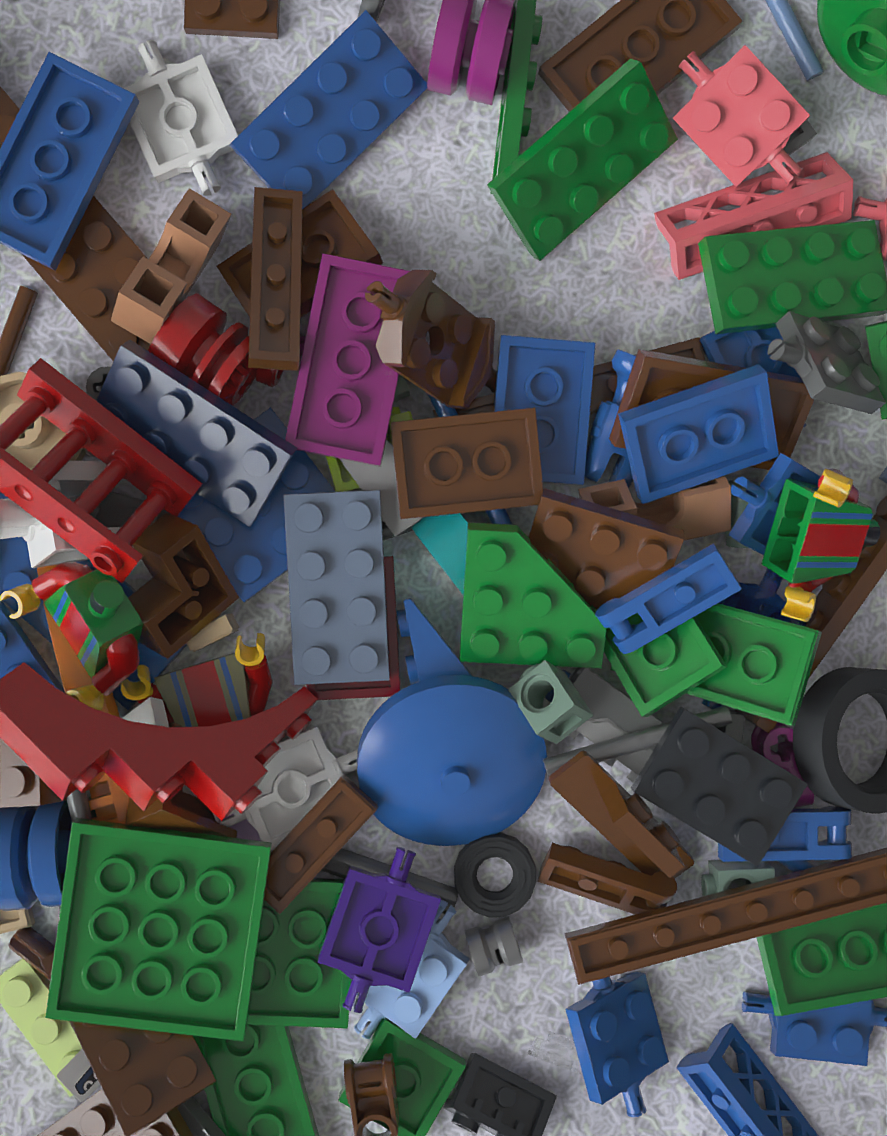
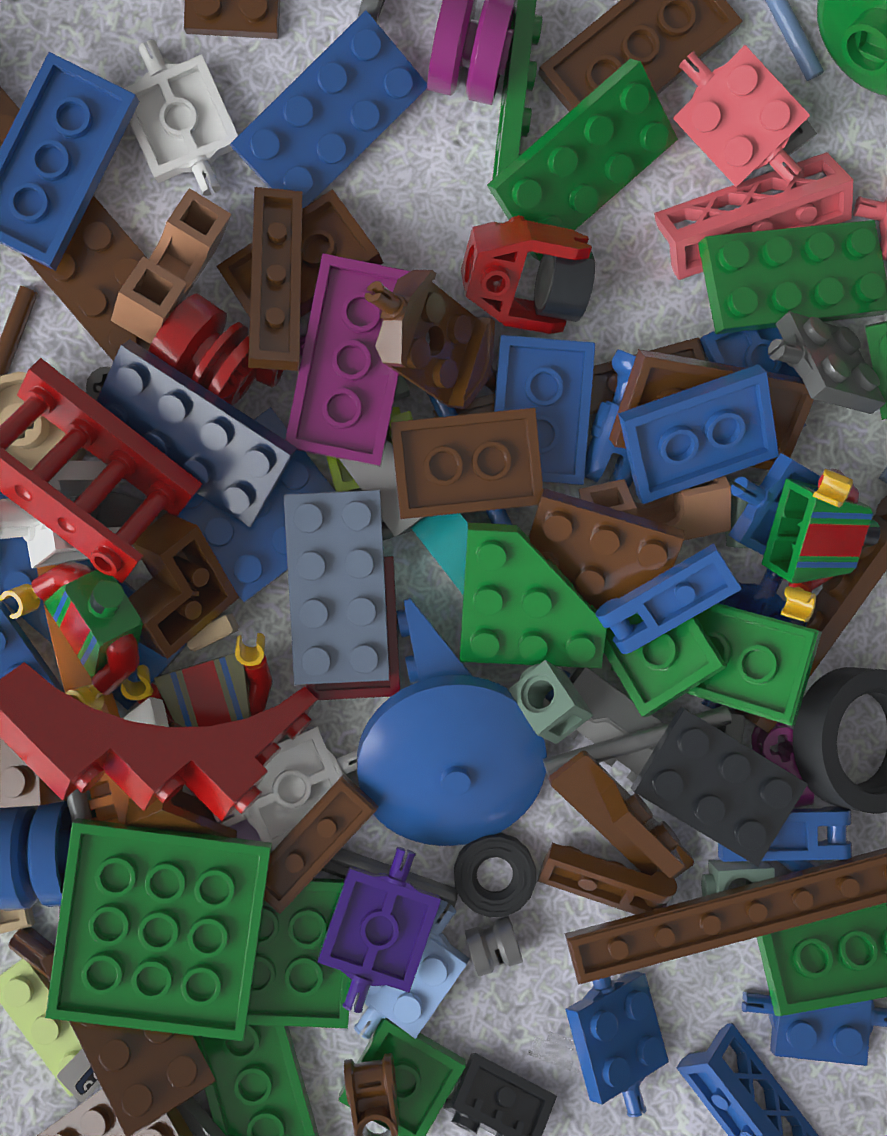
(562, 282): none -> red piece

